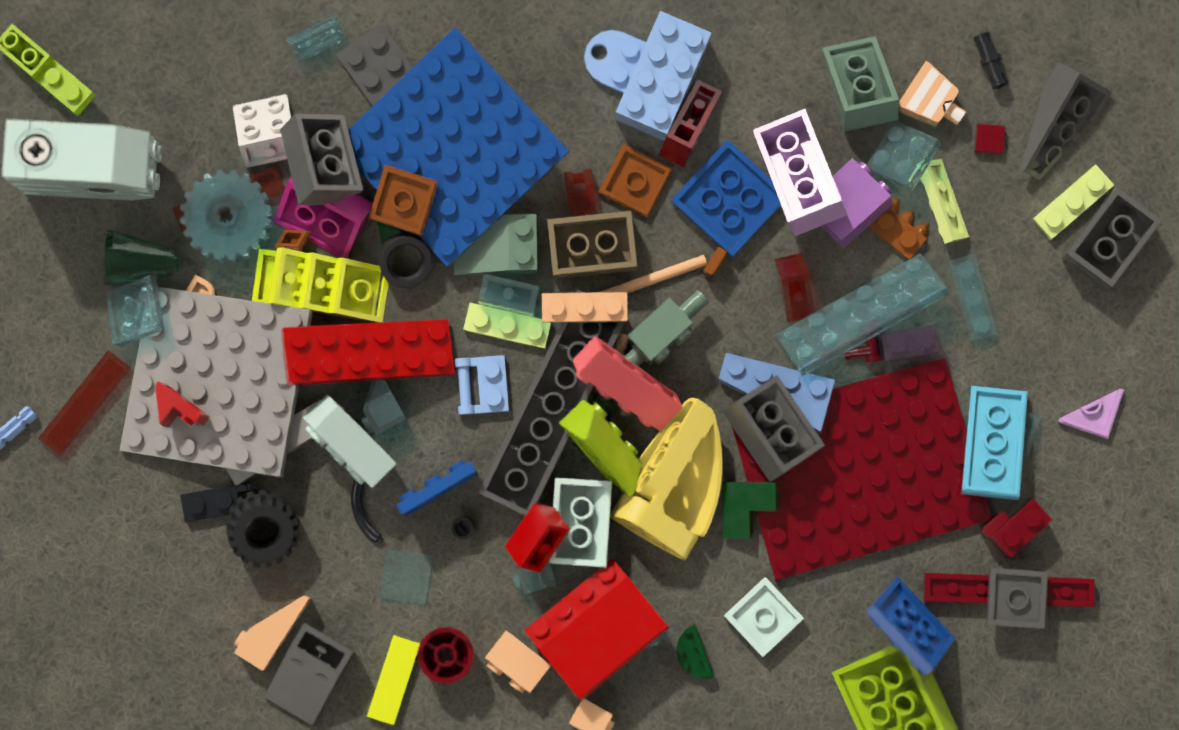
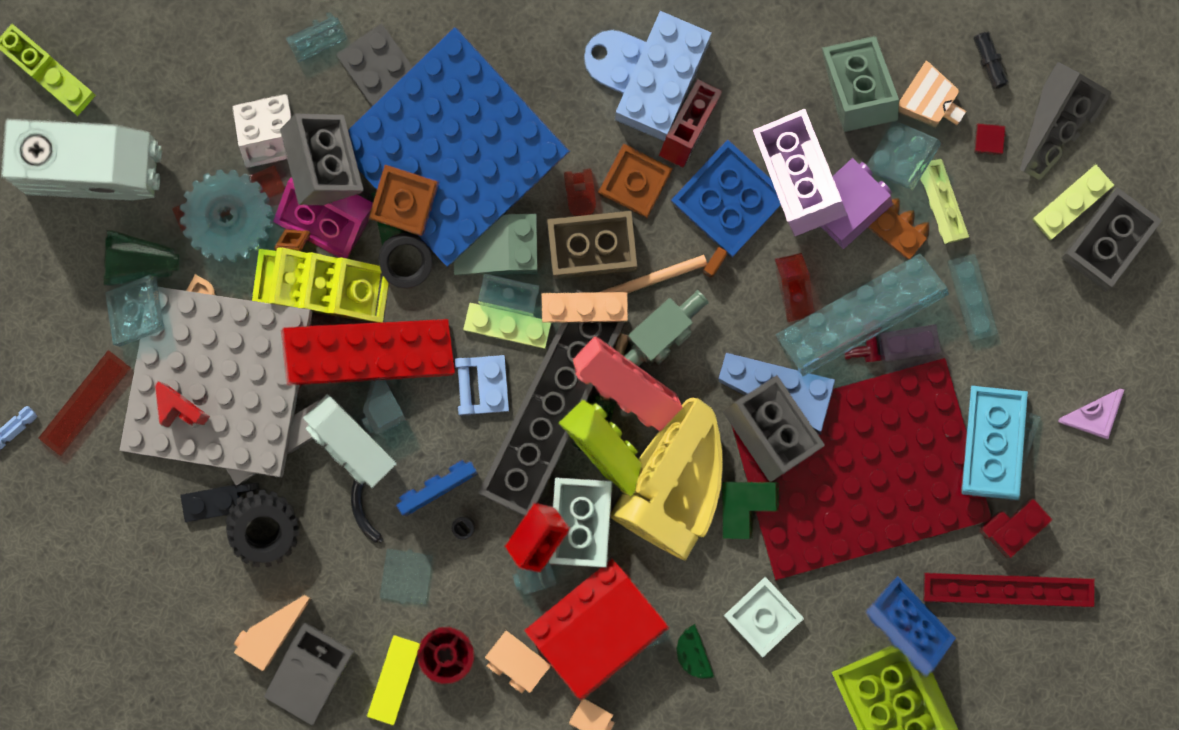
(1016, 598): dark grey plate -> none

